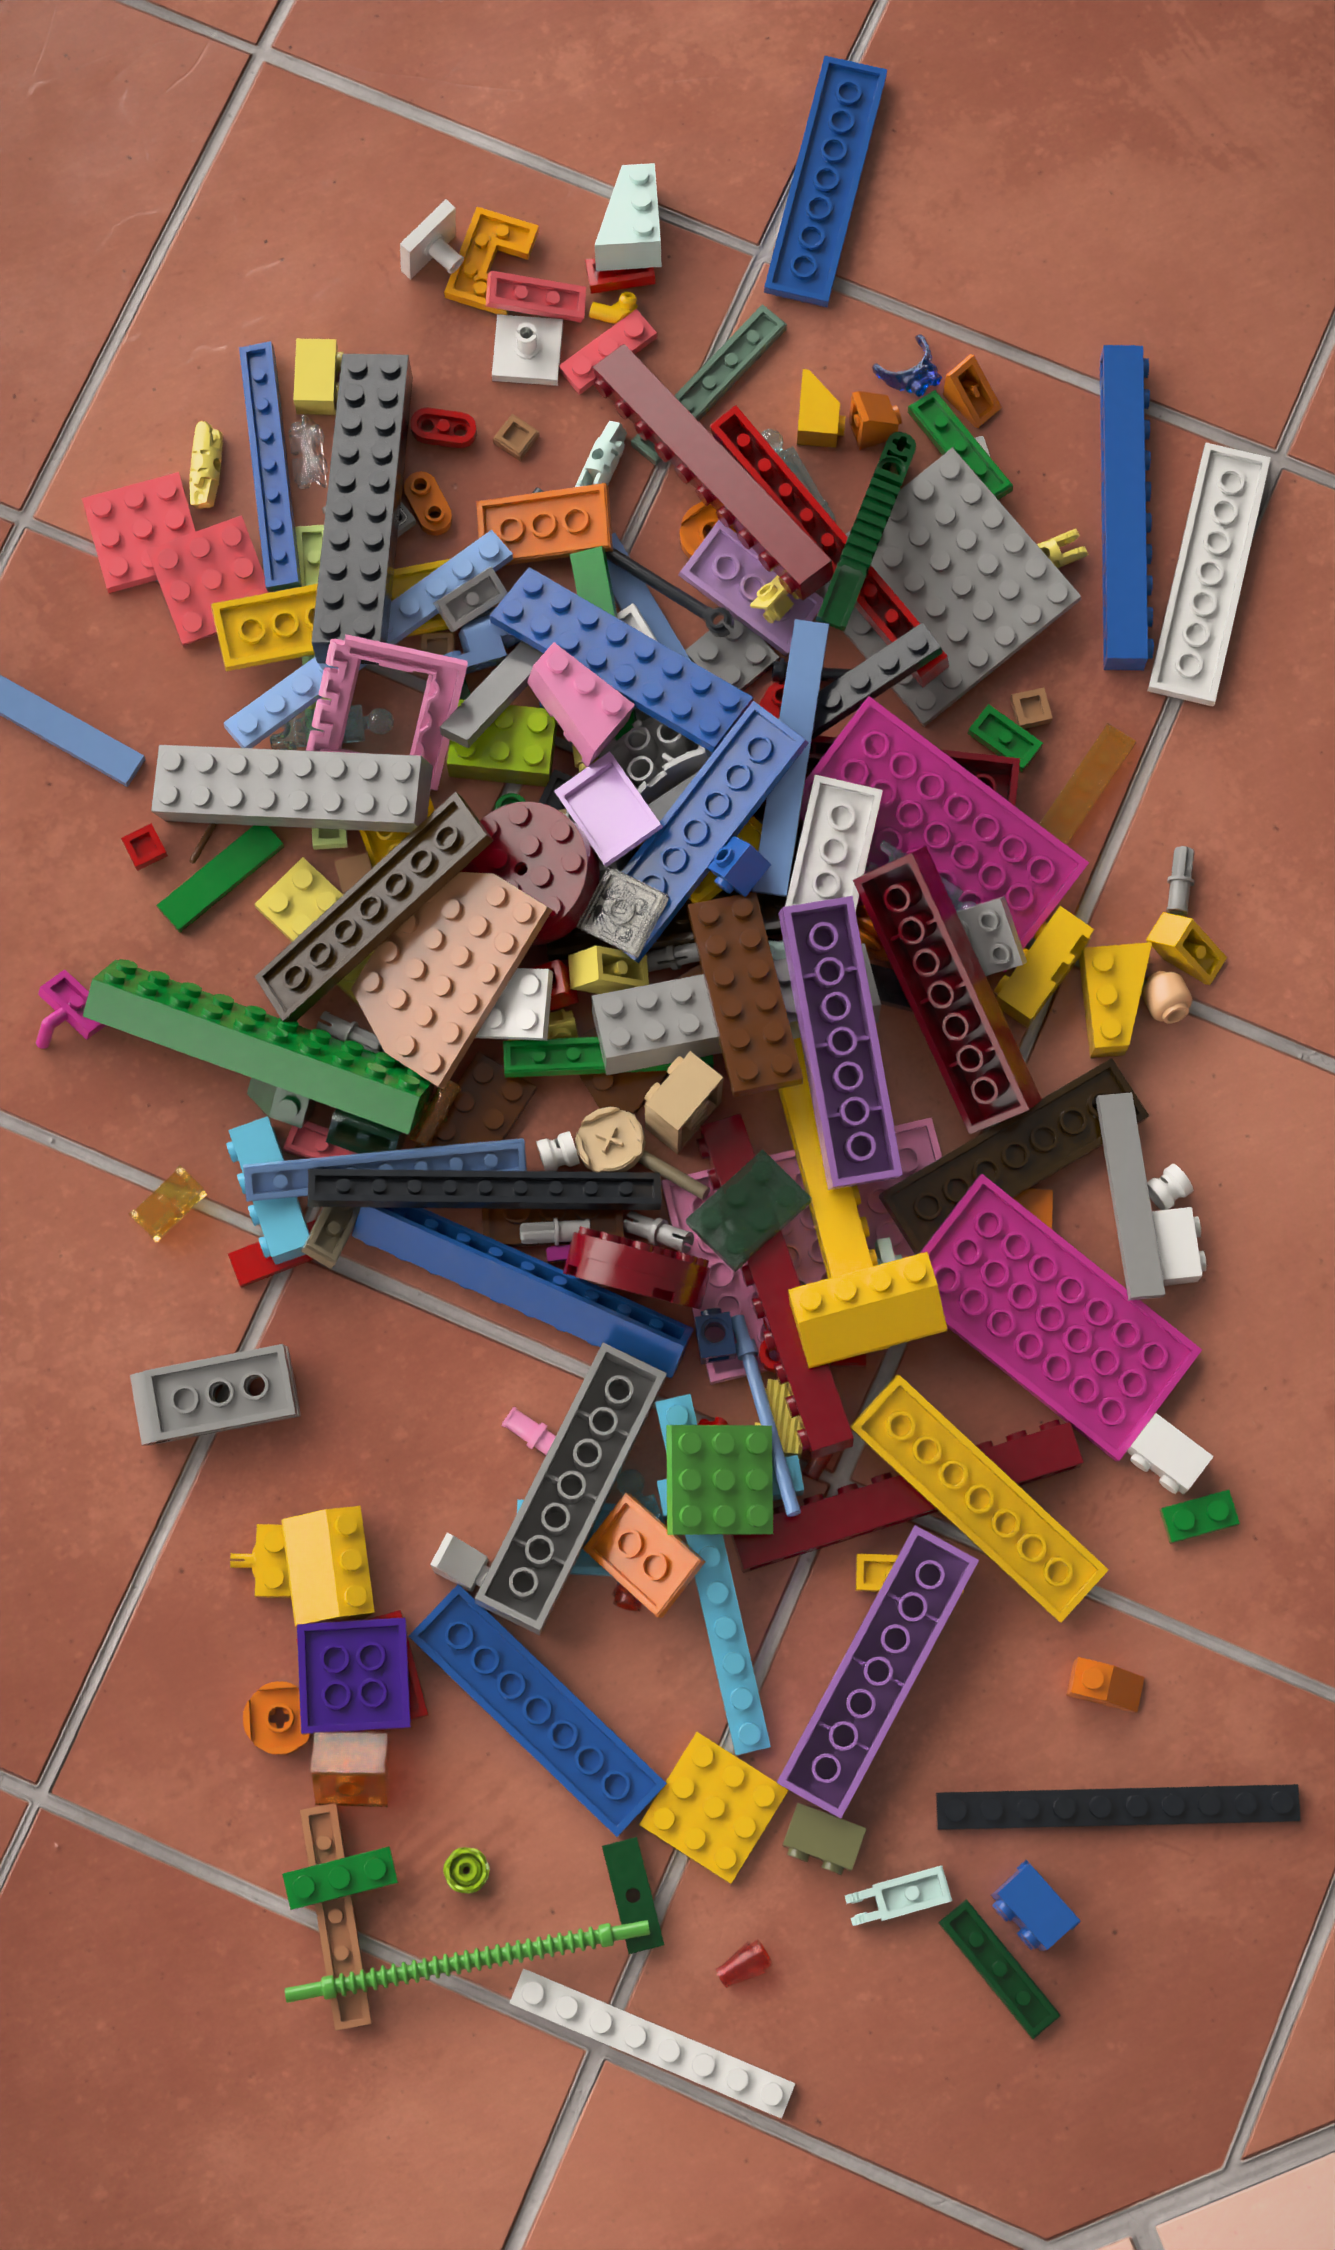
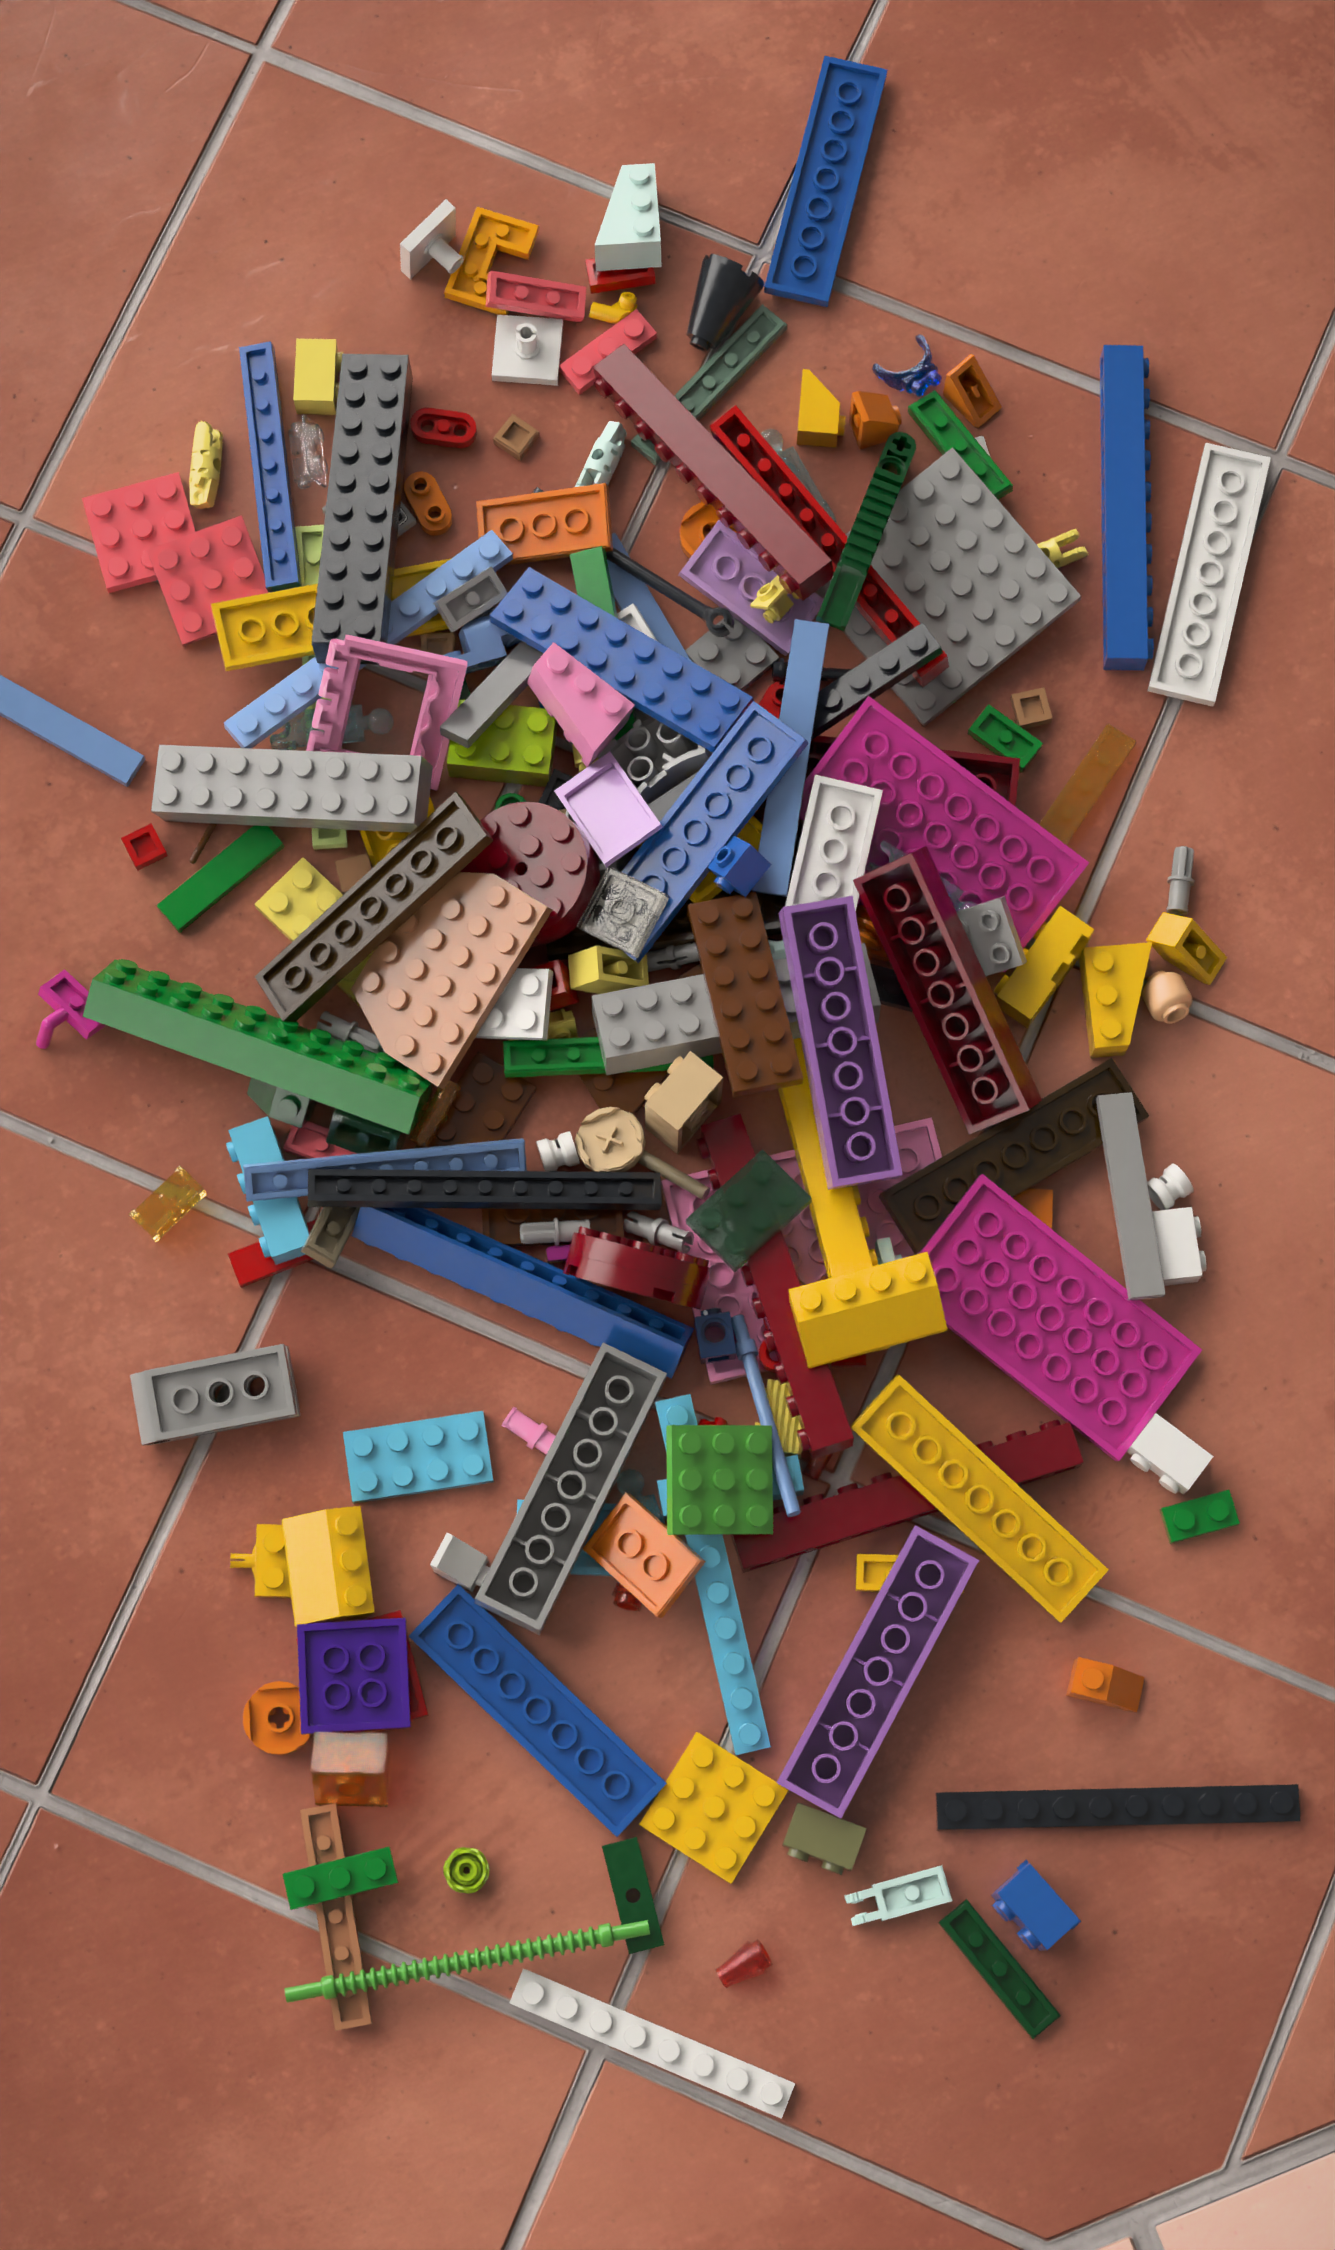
(418, 1457): none -> medium azure plate
(720, 300): none -> black cone

